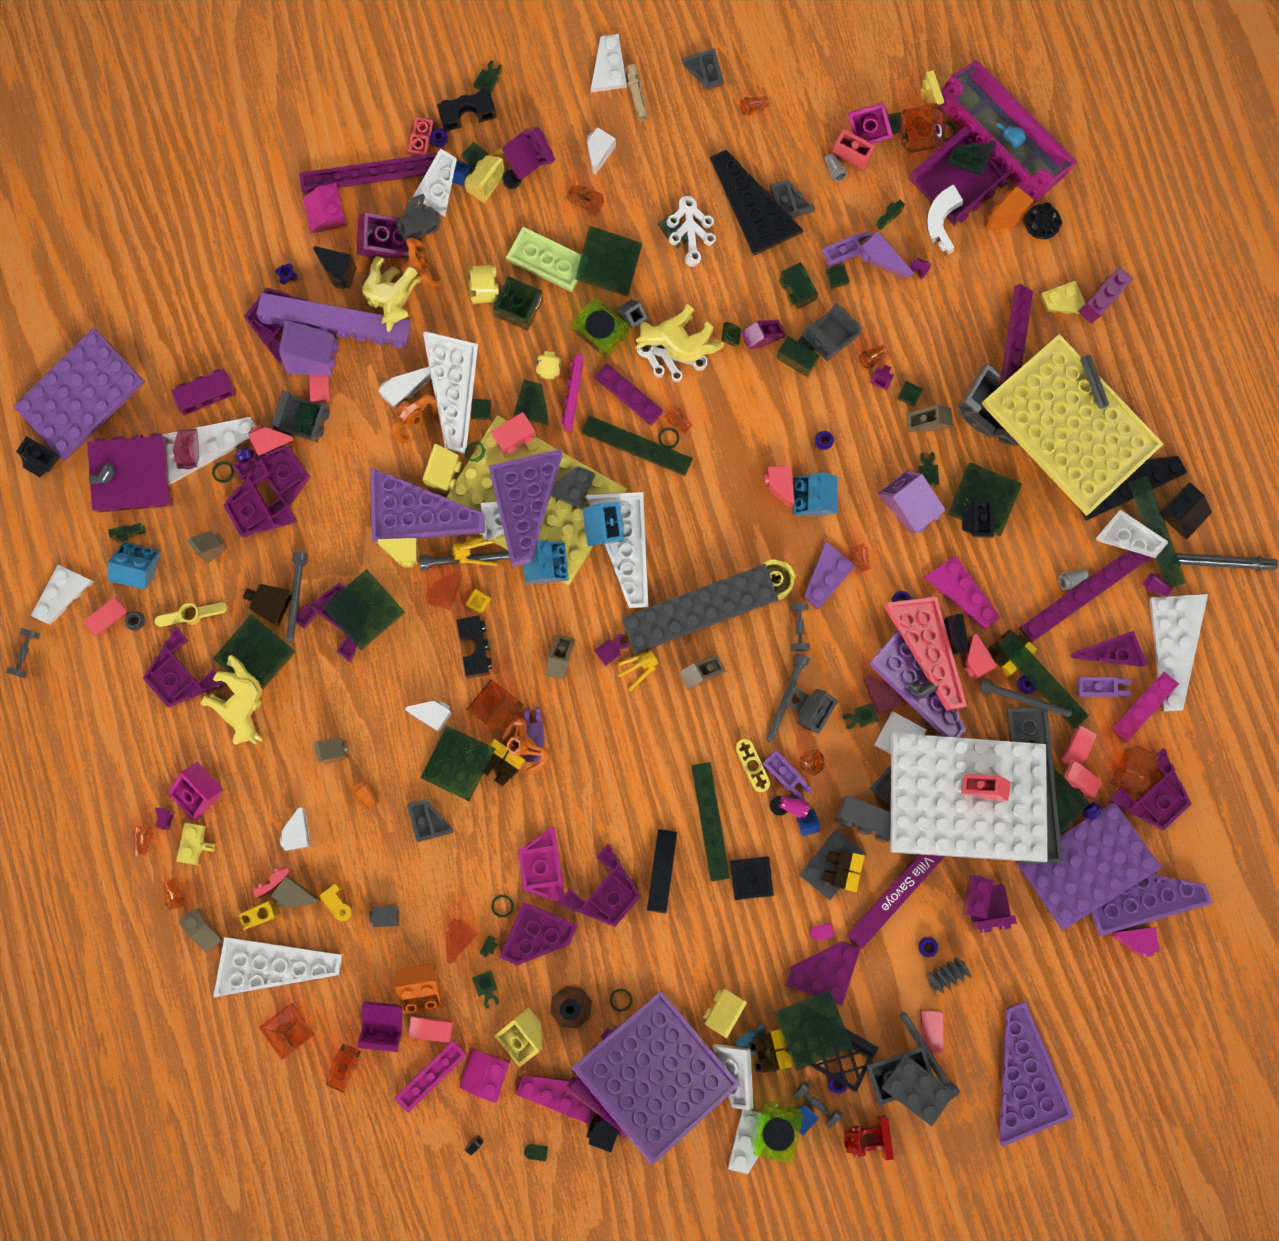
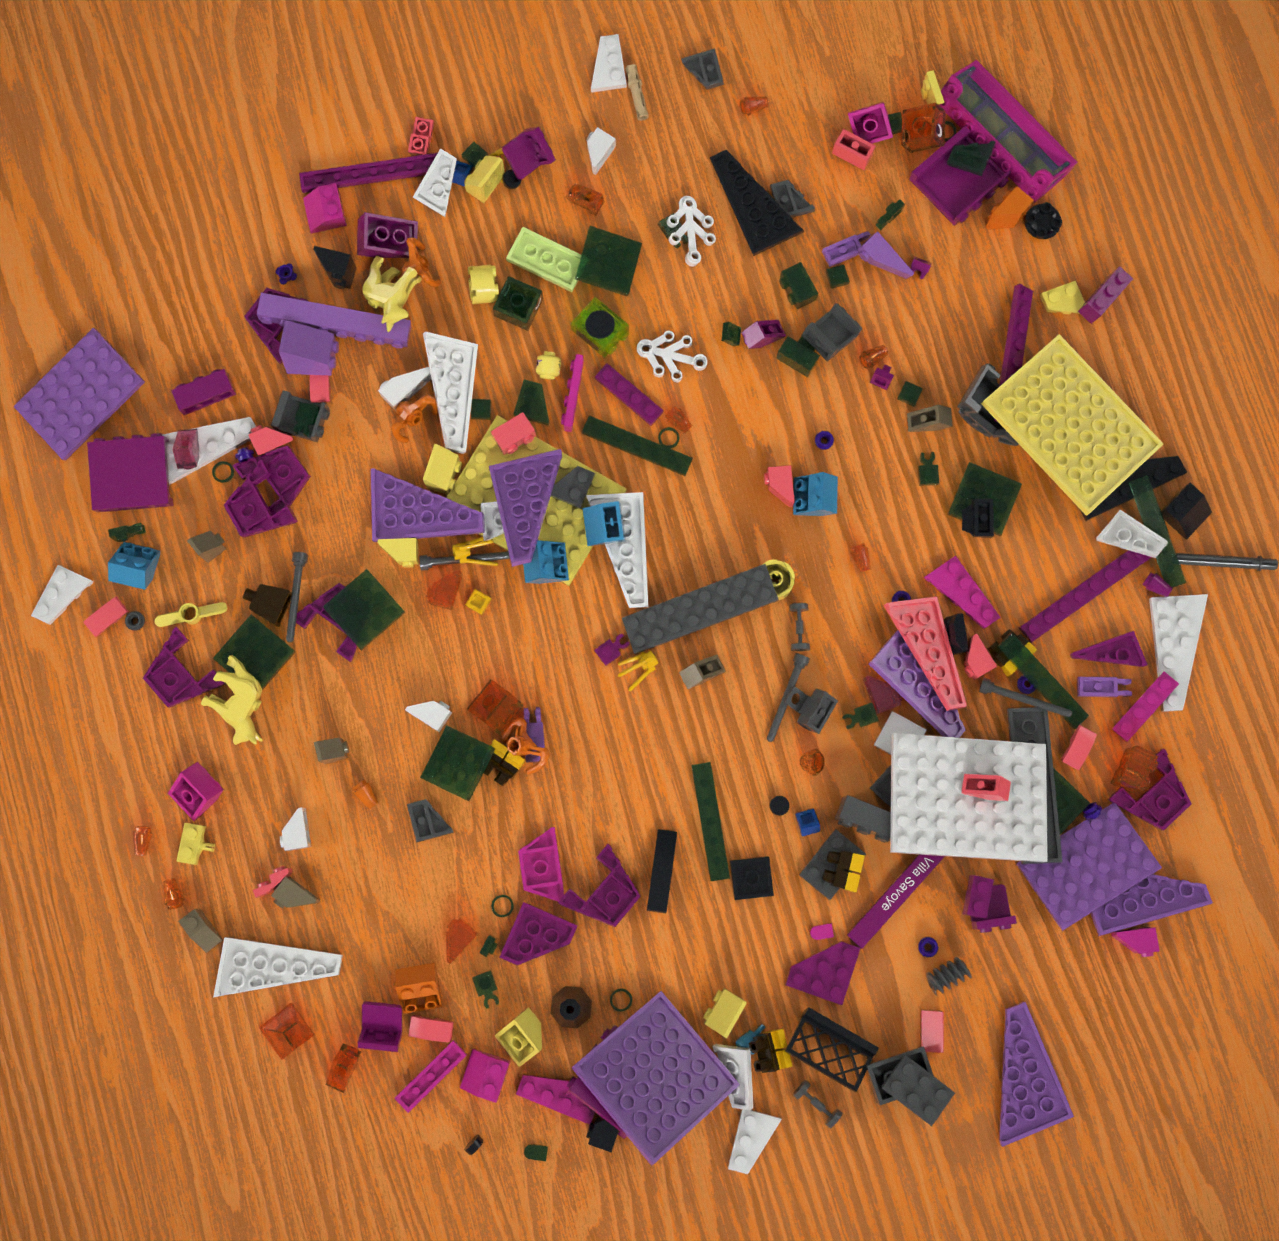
(23, 653): dark grey wheel -> none
(36, 457): black slope -> none
(104, 476): dark grey arm -> none
(164, 818): magenta slope -> none
(259, 915): yellow leg -> none
(335, 903): yellow leg -> none
(384, 916): dark grey brick -> none
(417, 220): dark grey piece -> none
(439, 142): dark purple plate -> none
(452, 110): black arch -> none
(470, 446): clear green piece -> none
(477, 663): black arch -> none
(488, 79): clear green plate -> none
(560, 657): dark tan slope -> none
(632, 313): dark grey brick -> none
(675, 339): light yellow animal -> none
(763, 776): light yellow beam -> none
(778, 1132): clear neon green brick -> none
(785, 773): medium lavender hinge -> none
(795, 806): dark pink cone -> none
(809, 1119): blue slope -> none
(813, 1029): clear green plate -> none
(827, 576): medium lavender wing -> none
(835, 167): light grey cone -> none
(837, 1090): dark purple plate -> none
(880, 1135): red tile -> none
(912, 501): medium lavender slope -> none
(919, 691): dark grey arm -> none
(933, 1063): dark grey piece -> none
(942, 205): white arch -> none
(1015, 135): dark azure piece -> none
(1070, 579): light grey cone -> none
(1083, 779): coral slope -> none
(1094, 381): dark grey axle -> none

